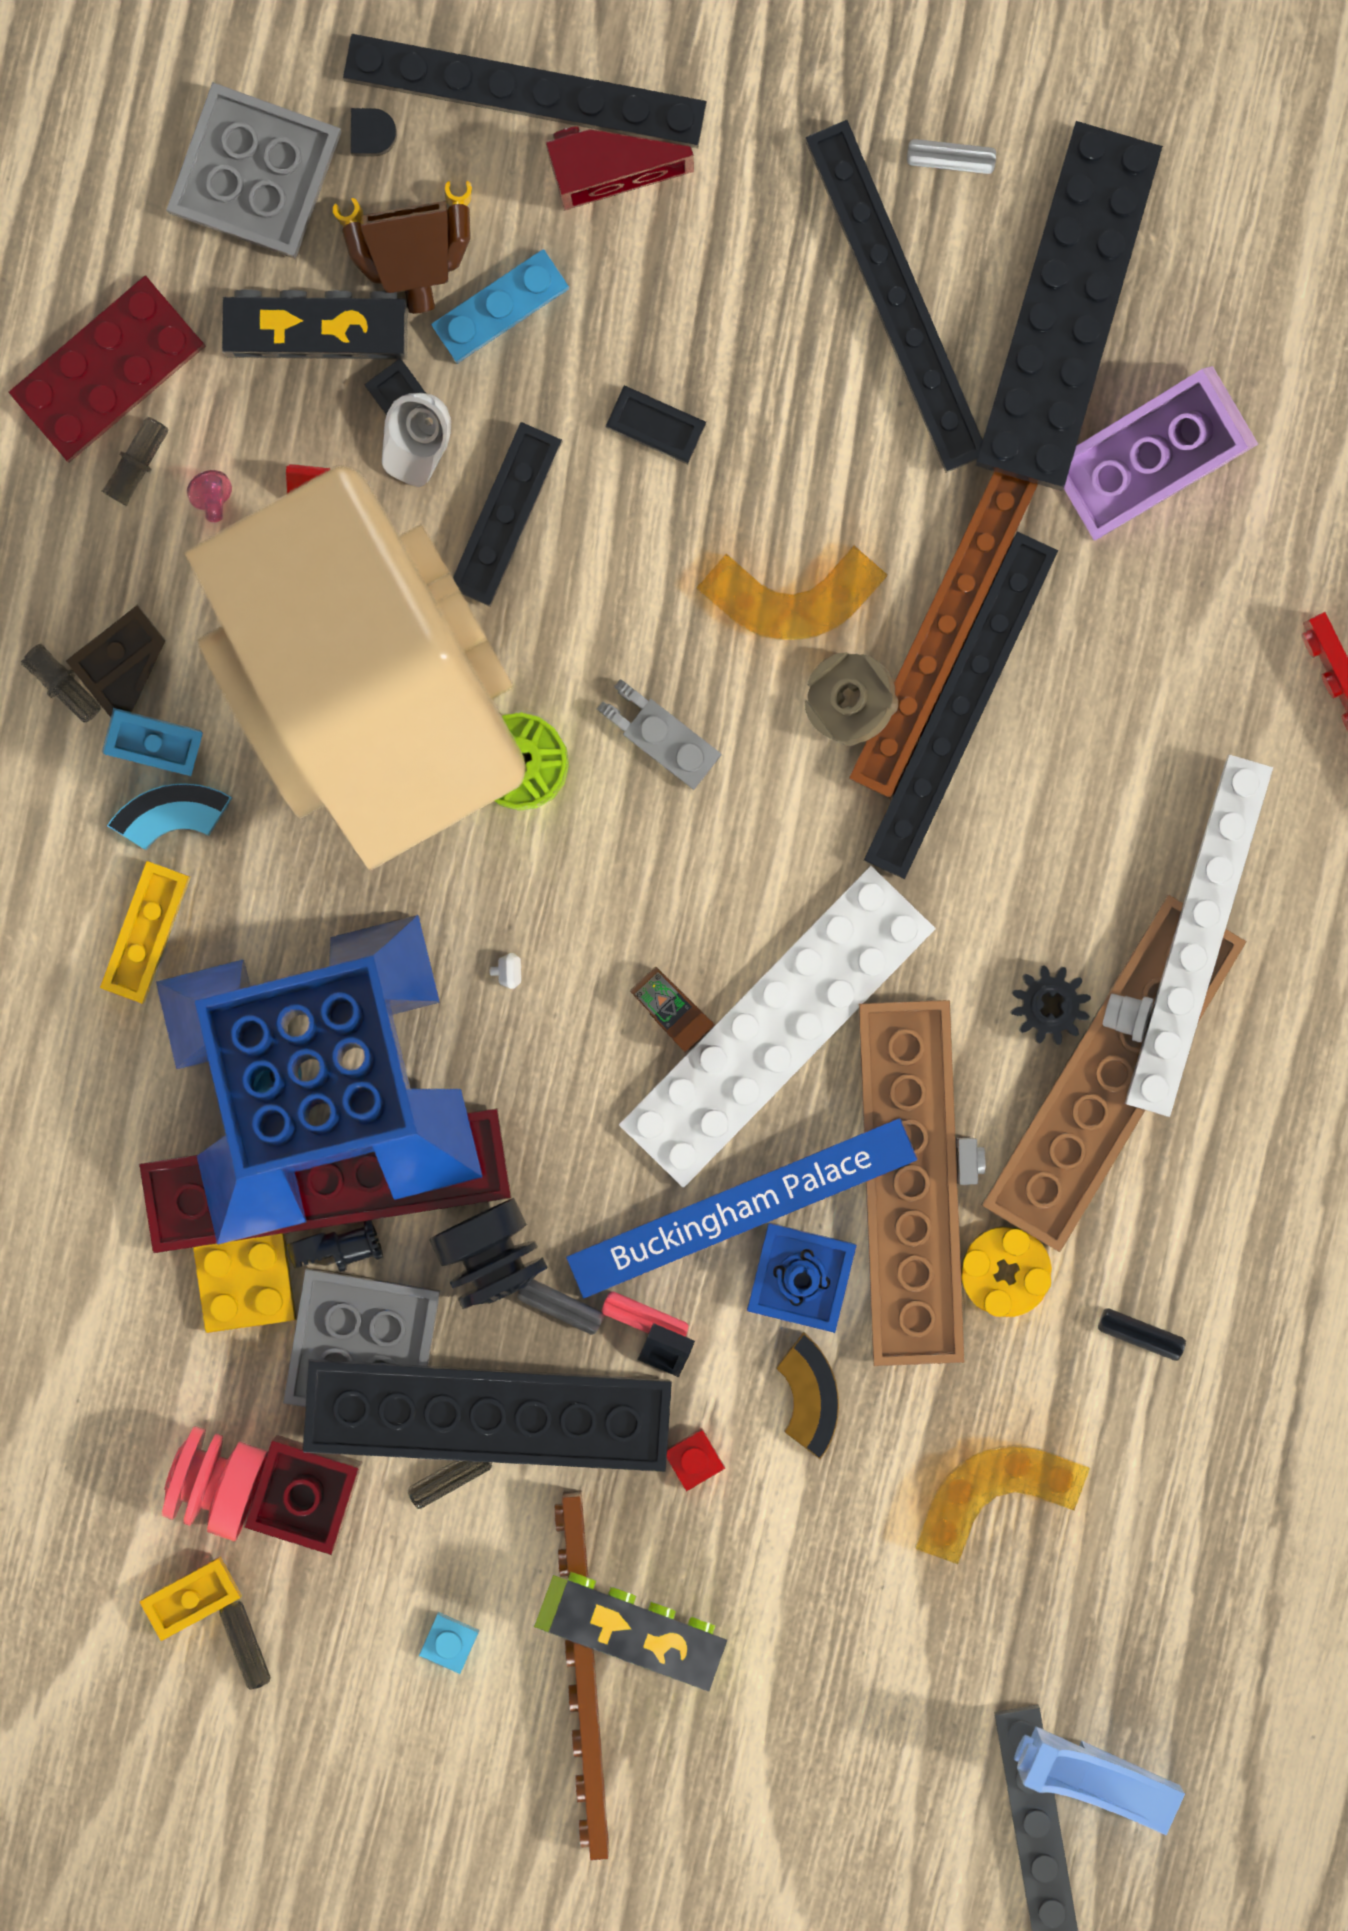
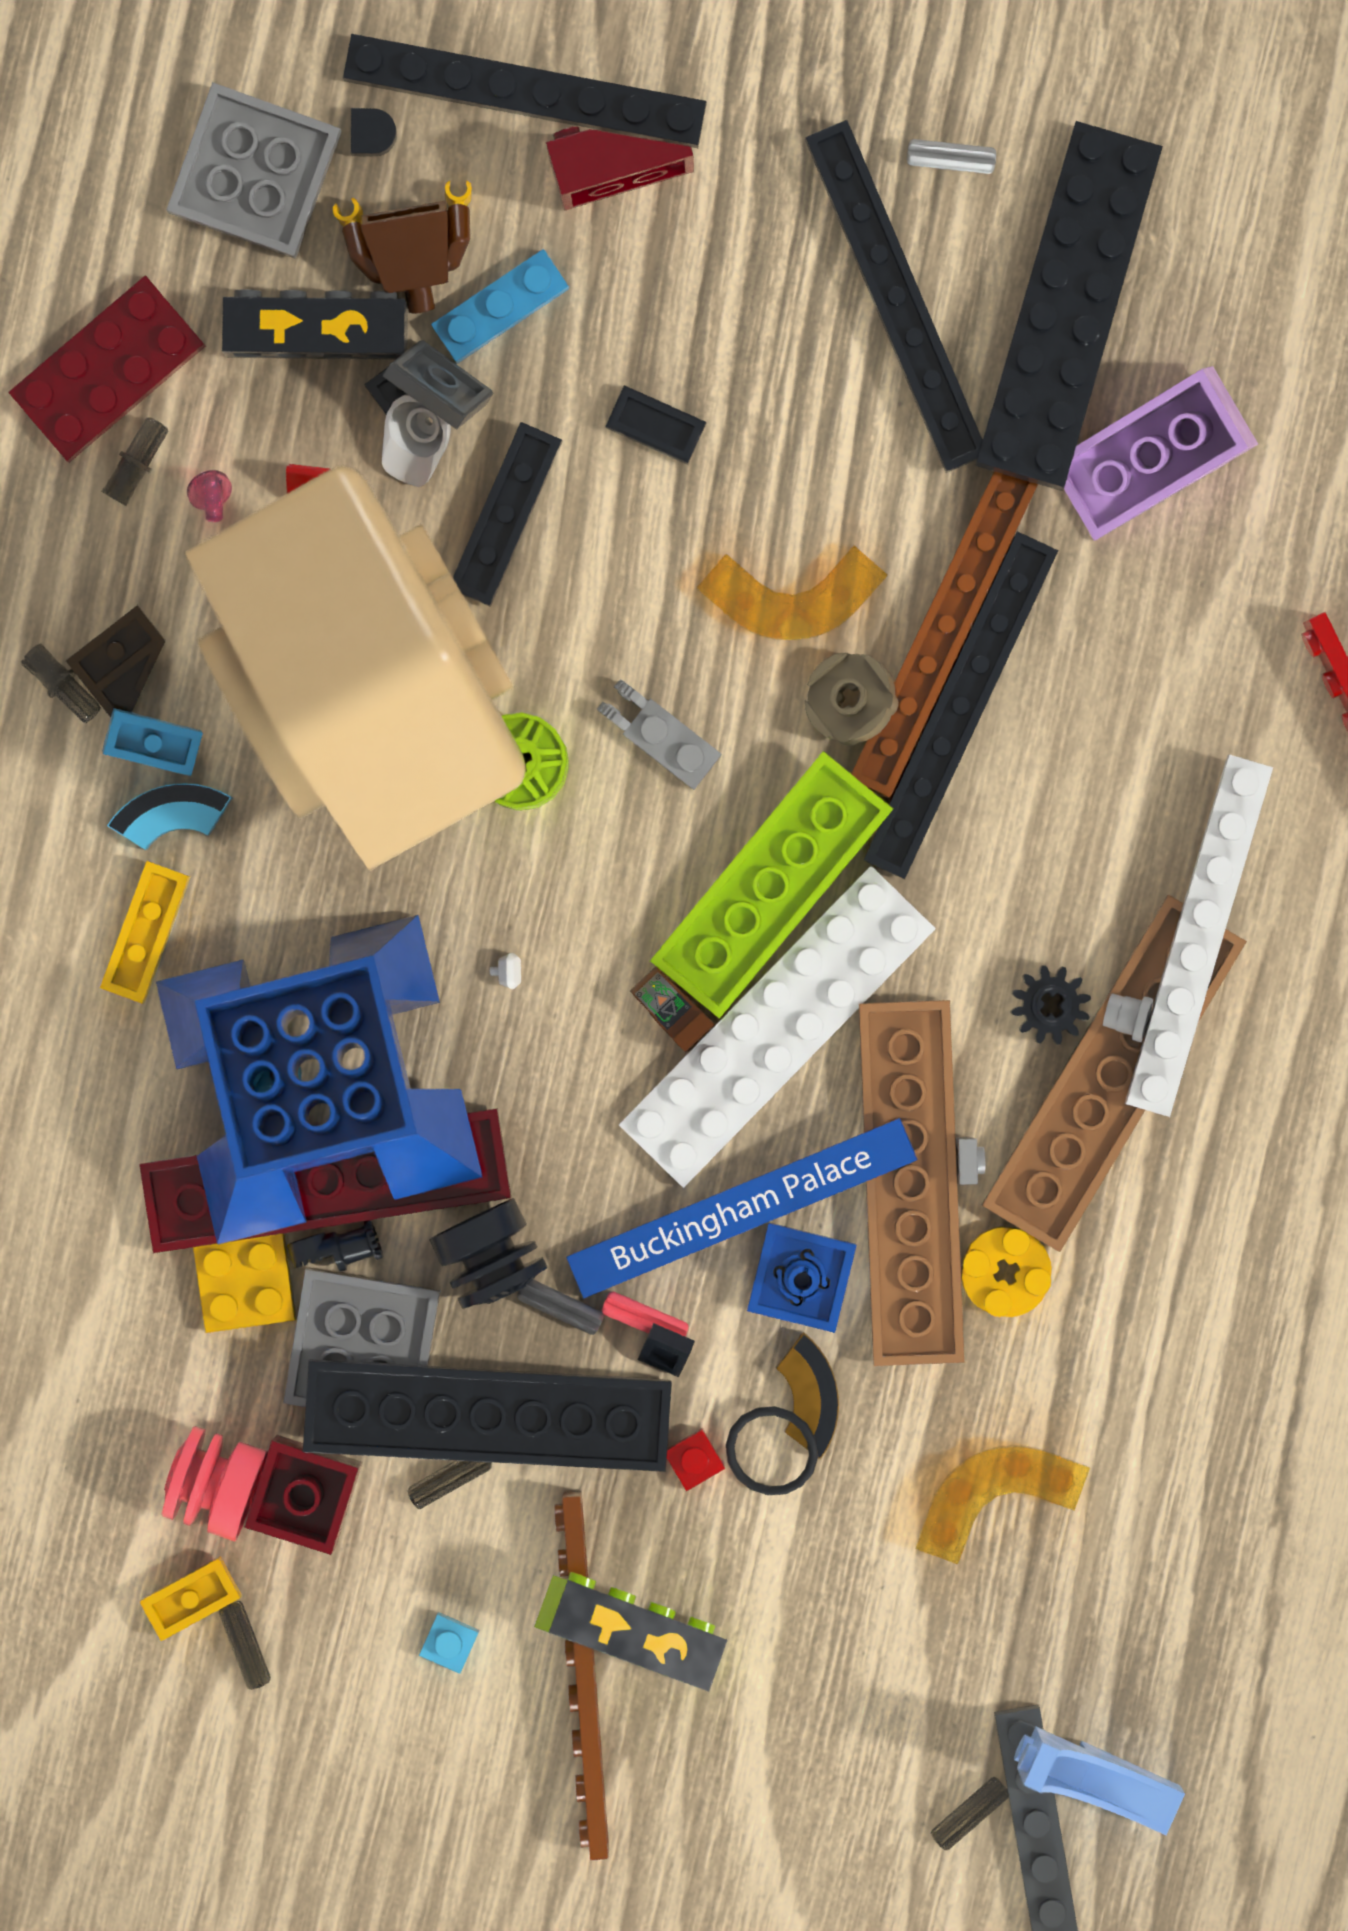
(438, 384): none -> dark grey tile
(771, 884): none -> lime plate
(794, 1419): none -> black piece
(970, 1813): none -> clear smoke axle
(1141, 1334): black axle -> none

